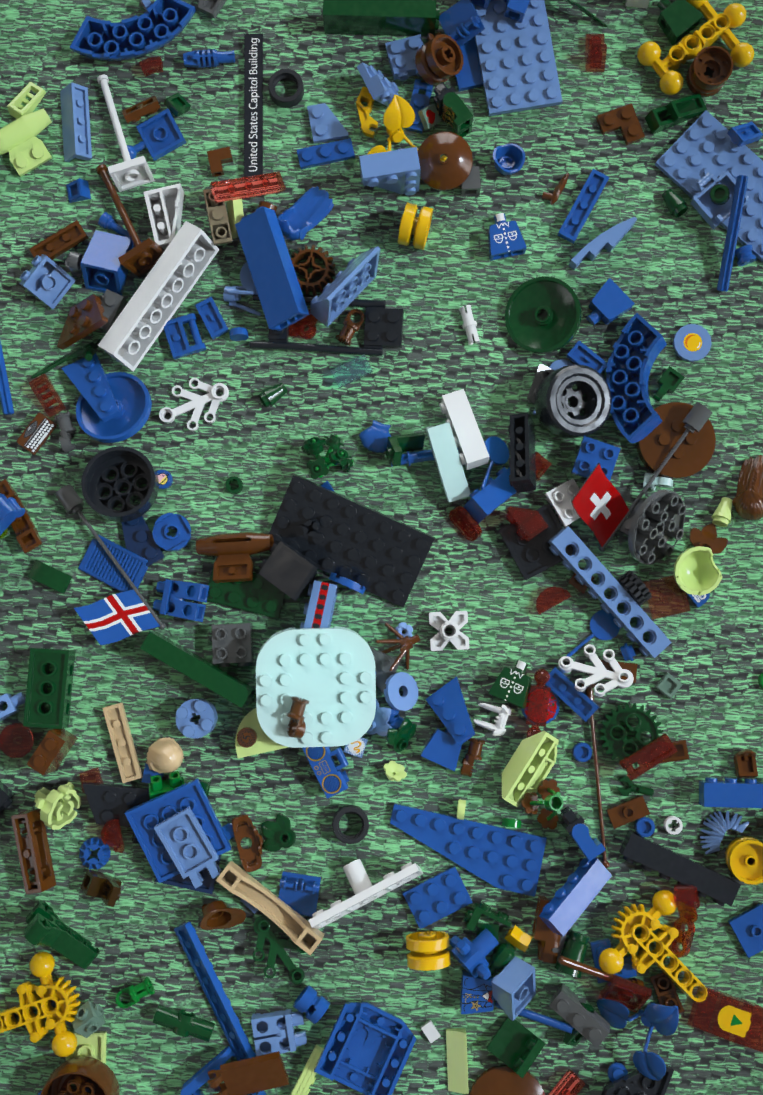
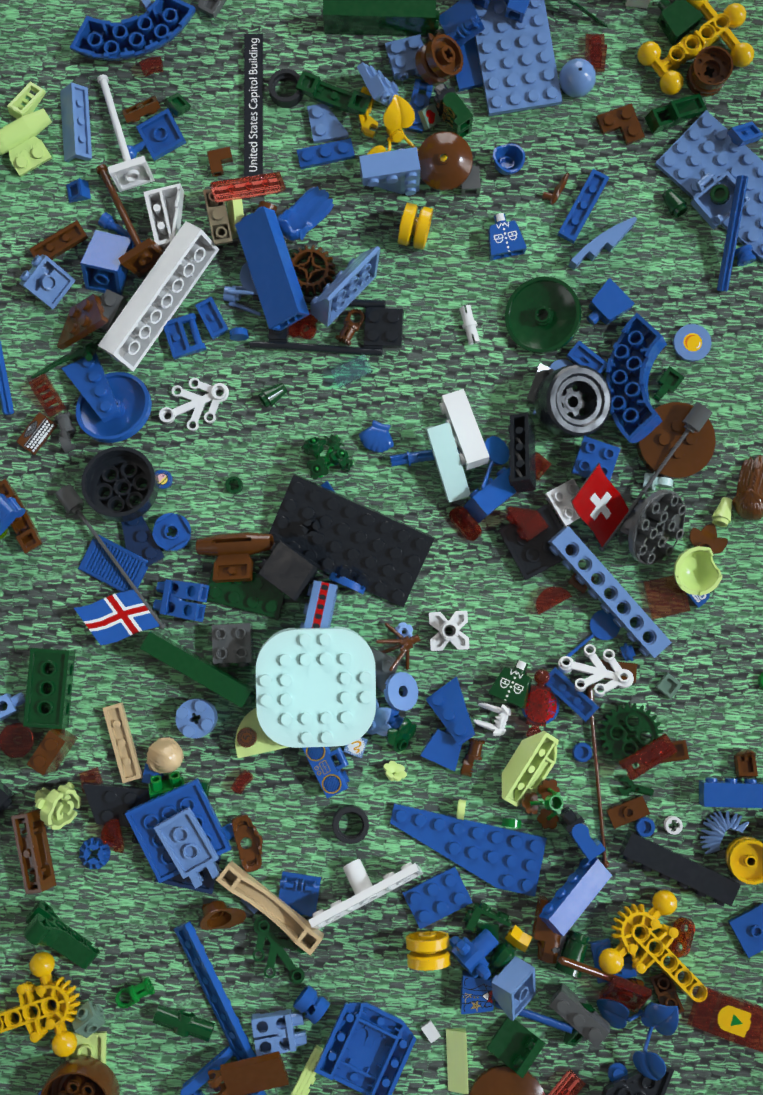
(49, 576): dark green slope -> none
(73, 263): dark grey connector -> none
(101, 886): dark brown brick -> none
(207, 58): blue hinge -> none
(242, 781): none -> clear red piece
(275, 831): dark green plate -> none
(297, 725): reddish brown connector -> none
(333, 96): none -> dark green slope
(403, 443): dark green bracket -> none
(577, 77): none -> medium blue helmet
(635, 587): black tyre -> none
(687, 902): clear red piece -> none

